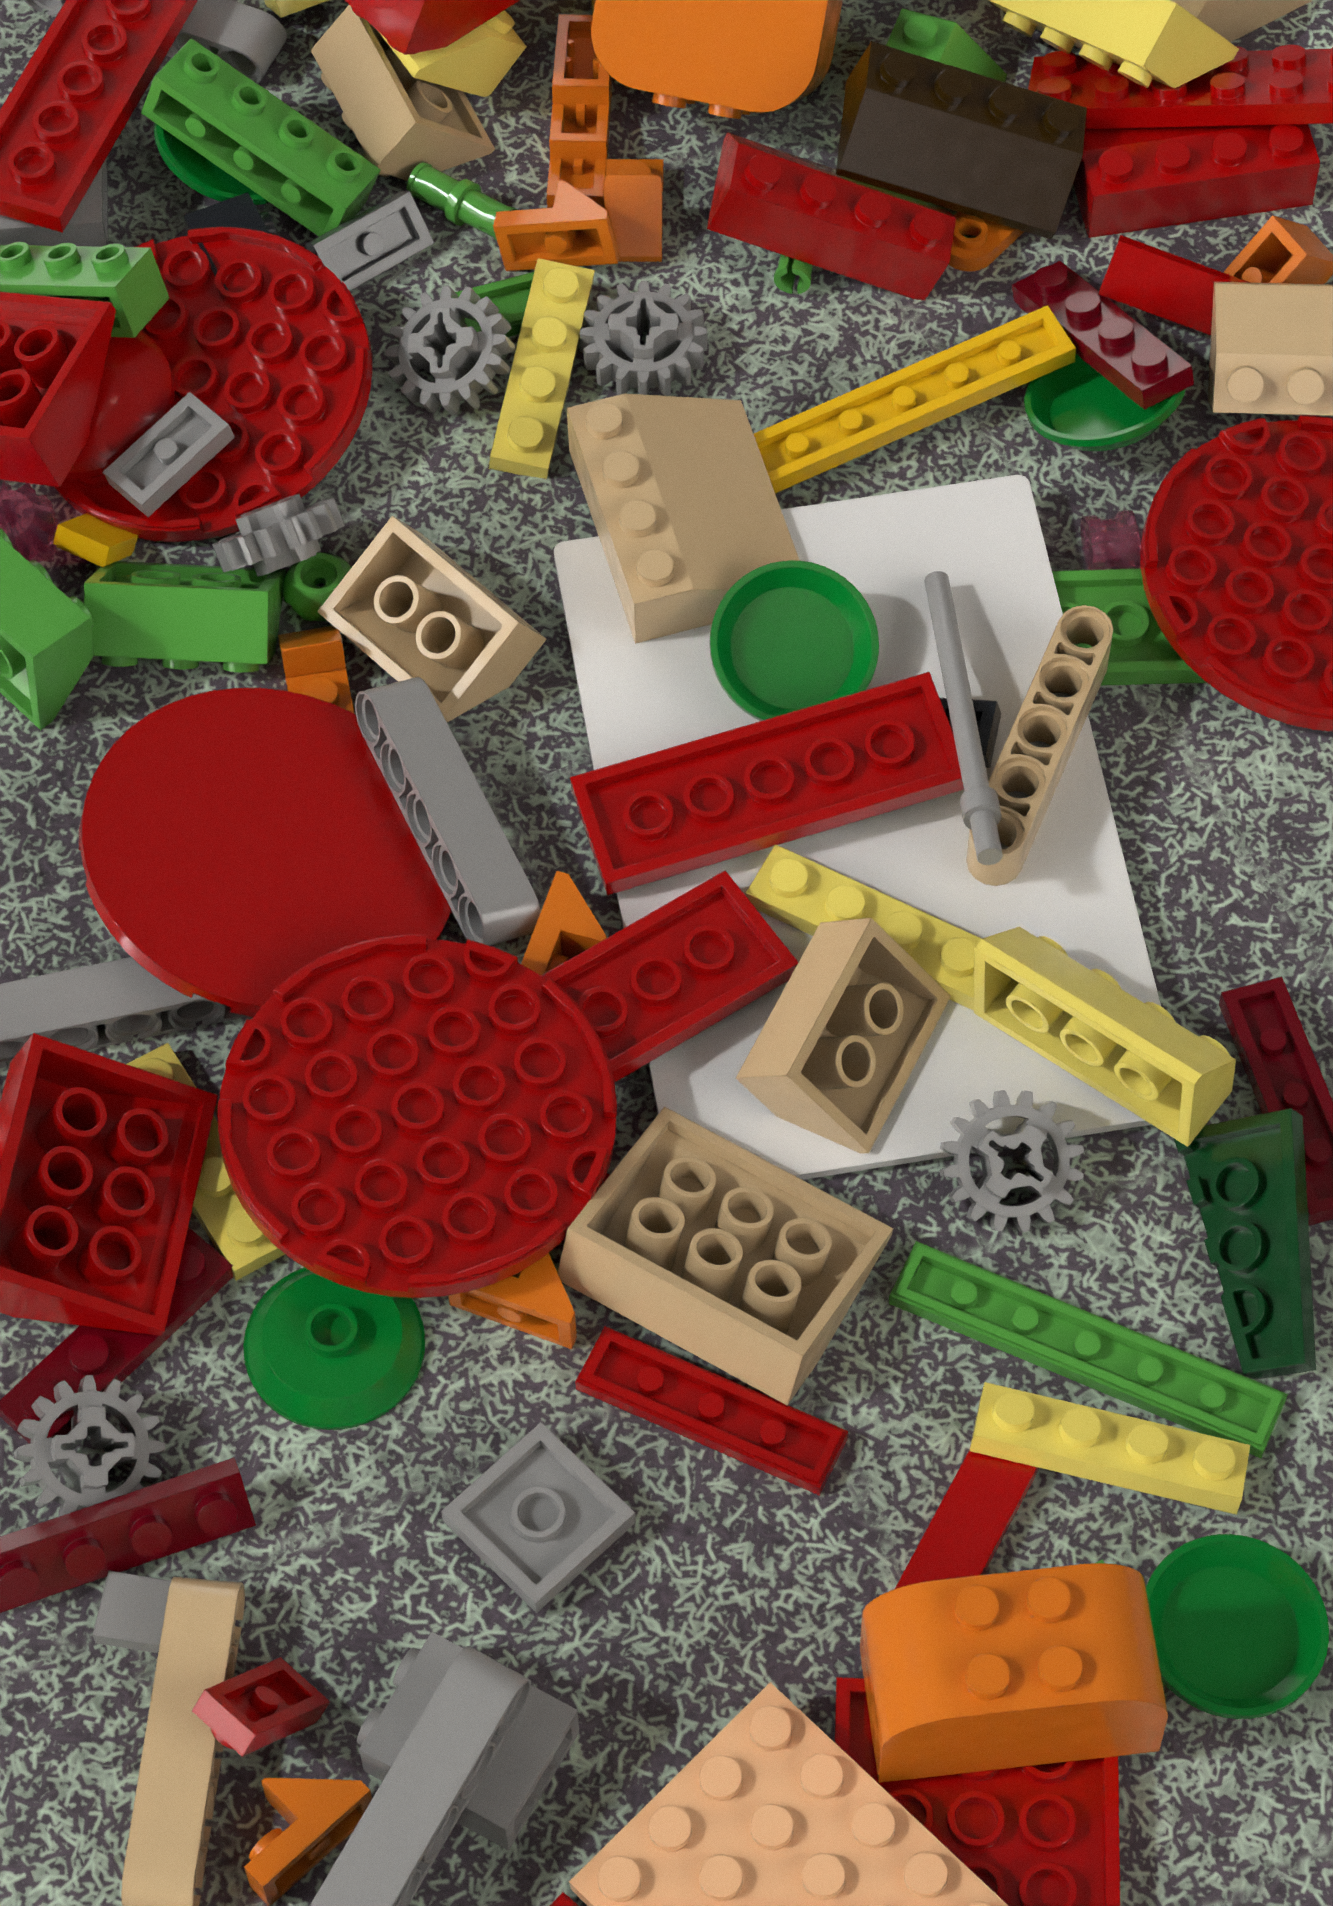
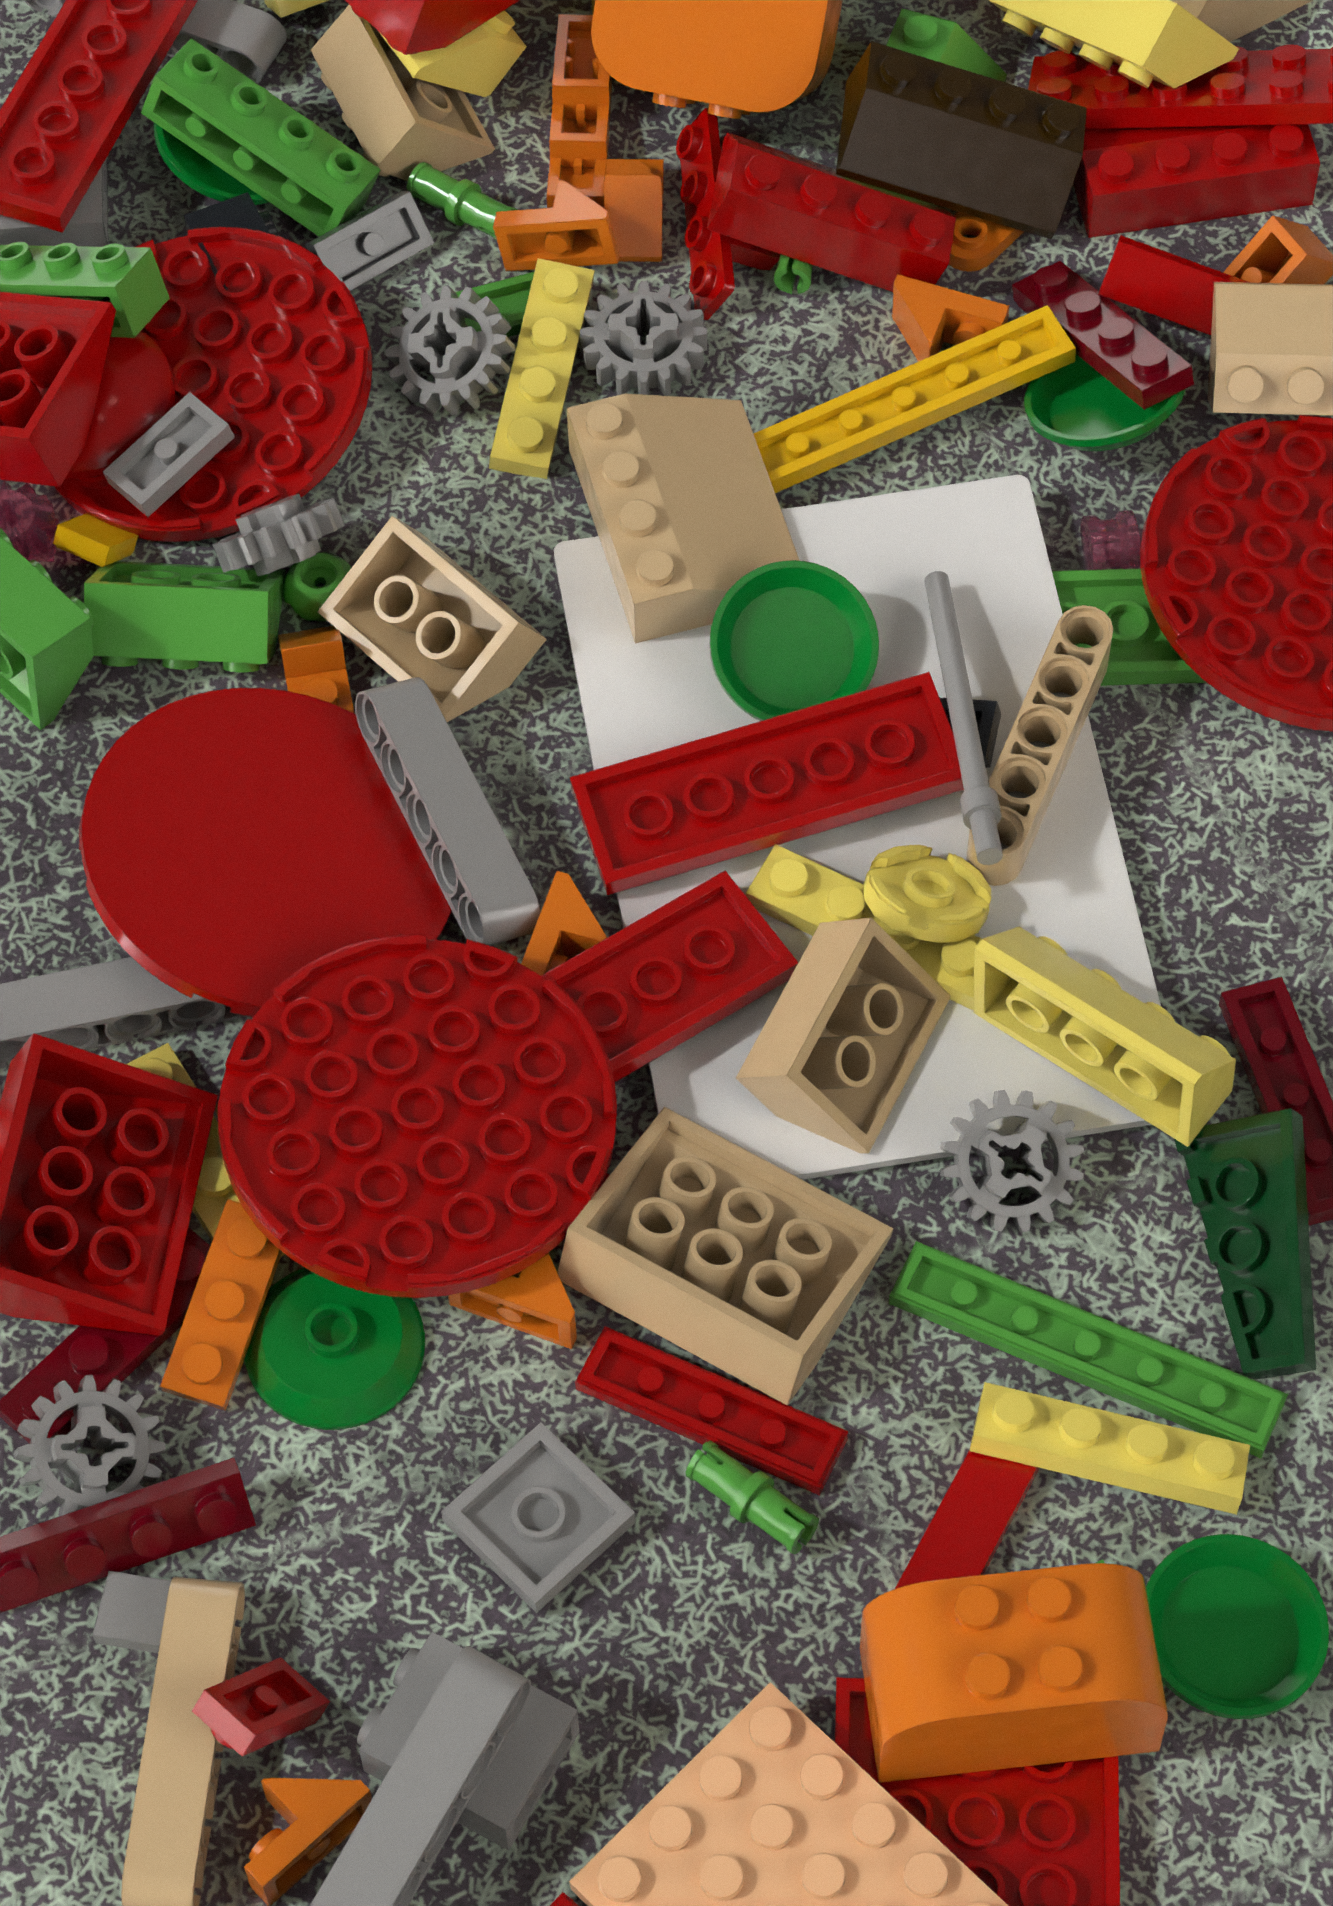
(222, 1311): none -> orange plate
(709, 251): none -> red bracket
(752, 1497): none -> bright green pin
(927, 894): none -> light yellow tile
(937, 315): none -> orange slope

